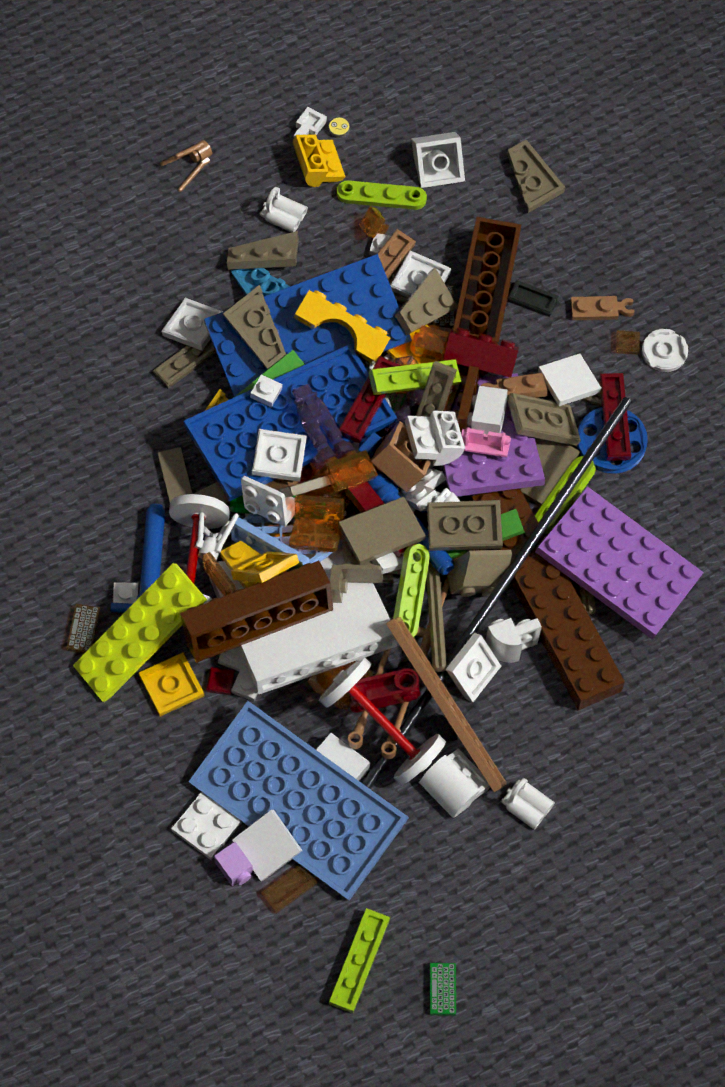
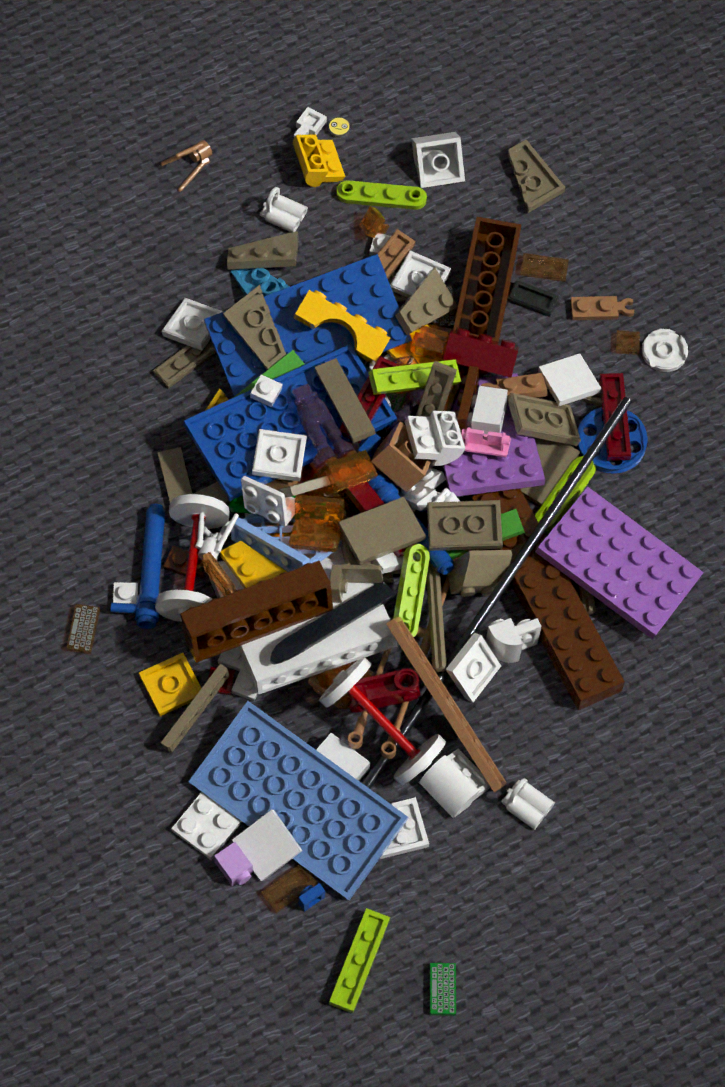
(138, 632): neon yellow plate -> none
(178, 560): none -> reddish brown plate
(195, 709): none -> dark tan tile
(264, 566): yellow tile -> none
(311, 896): none -> blue plate
(331, 622): none -> black piece
(345, 400): none -> dark tan tile
(412, 834): none -> white plate
(544, 267): none -> clear orange tile

